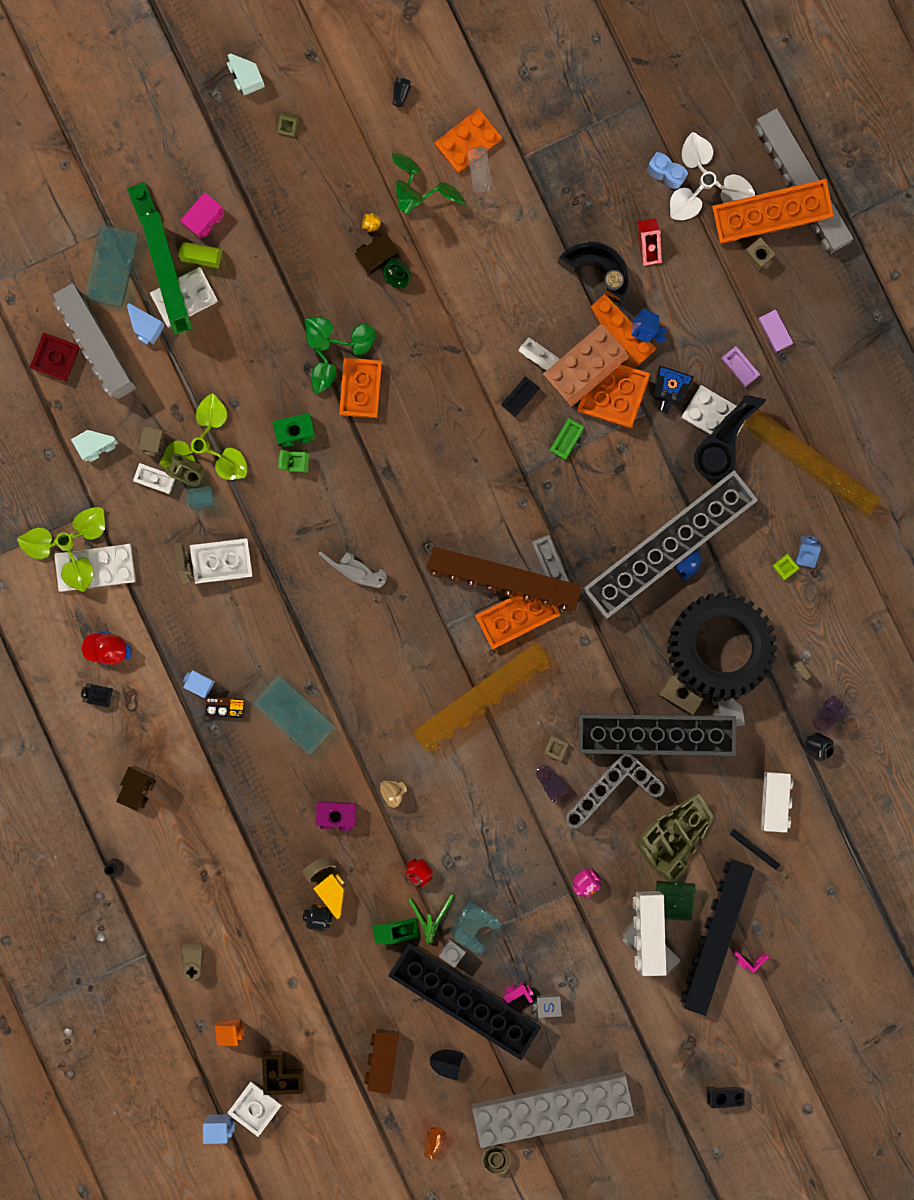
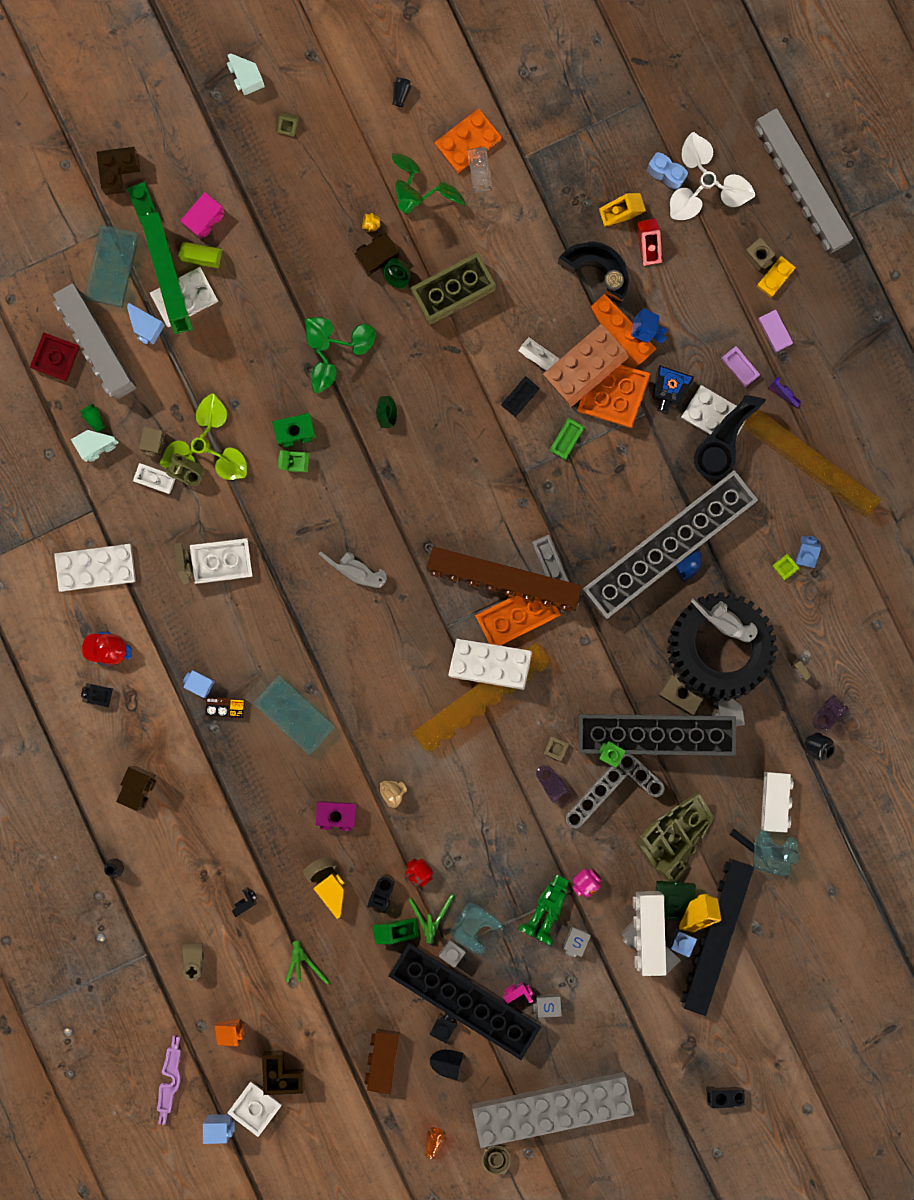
(77, 573): lime plant -> none
(93, 418): none -> green cone
(114, 164): none -> dark brown brick
(170, 1069): none -> lavender piece
(200, 498): clear light blue brick -> none
(243, 905): none -> black bracket
(297, 956): none -> bright green plant
(317, 917): black head -> none
(360, 388): orange plate -> none
(380, 897): none -> black piece
(386, 412): none -> dark green hat
(443, 1027): none -> black bracket
(453, 288): none -> olive brick
(490, 664): none -> white plate
(550, 902): none -> green piece
(576, 941): none -> light grey brick
(611, 753): none -> bright green bracket
(622, 209): none -> yellow slope
(682, 942): none -> light blue brick
(700, 913): none -> yellow slope
(727, 621): none -> light grey animal
(744, 964): dark pink bracket -> none
(772, 857): none -> clear light blue piece
(773, 211): orange plate -> none
(776, 276): none -> yellow plate
(783, 392): none -> dark purple tile

